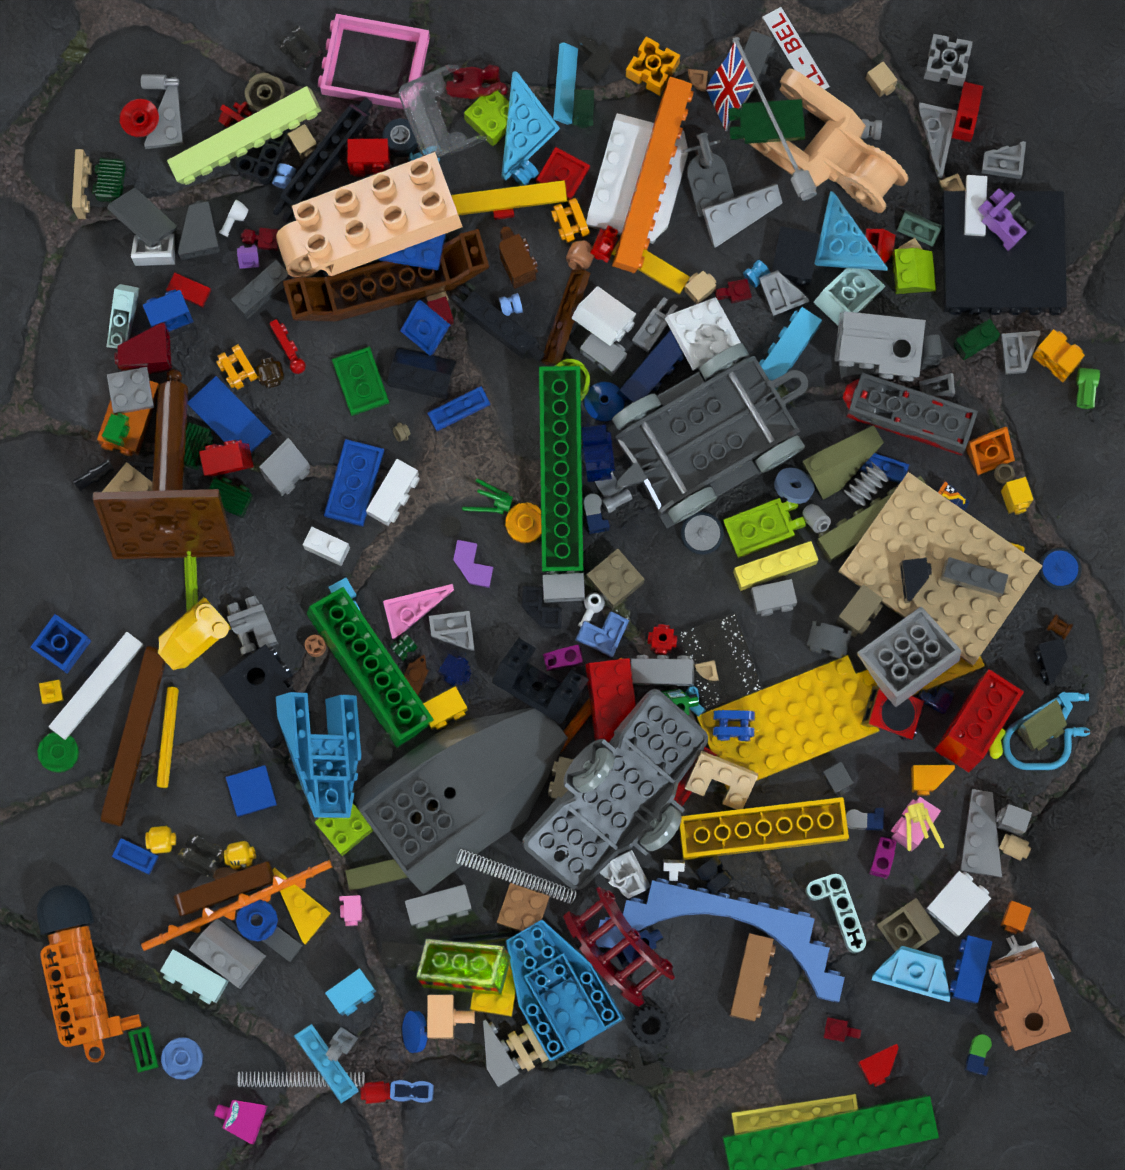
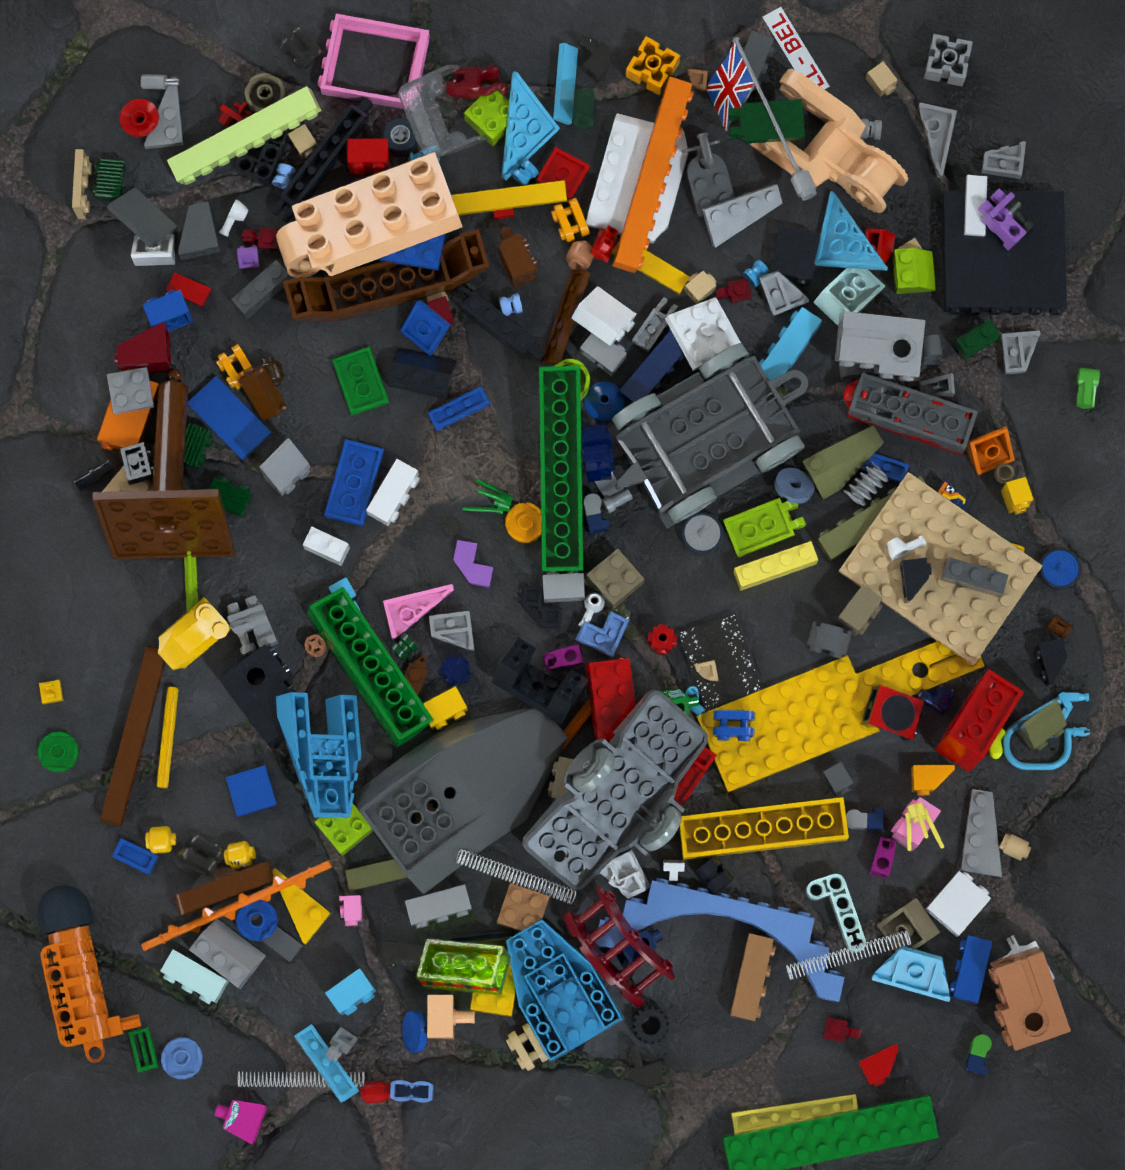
(61, 643): blue brick -> none
(96, 686): white tile -> none
(116, 429): green brick -> none
(122, 314): light aqua slope -> none
(137, 463): none -> bracket
(226, 459): red brick -> none
(262, 392): none -> reddish brown brick
(297, 365): red plate -> none
(401, 432): dark tan plate -> none
(497, 1060): light grey slope -> none
(662, 671): light grey brick -> none
(712, 767): tan plate -> none
(774, 597): light grey brick -> none
(790, 971): none -> white piece
(816, 518): light grey brick -> none
(898, 548): none -> white bar
(909, 656): light grey slope -> none
(919, 228): sand green slope -> none
(952, 183): tan tile -> none
(967, 112): red slope -> none
(1013, 819): light grey brick -> none
(1015, 917): orange brick -> none
(1058, 355): light orange brick -> none

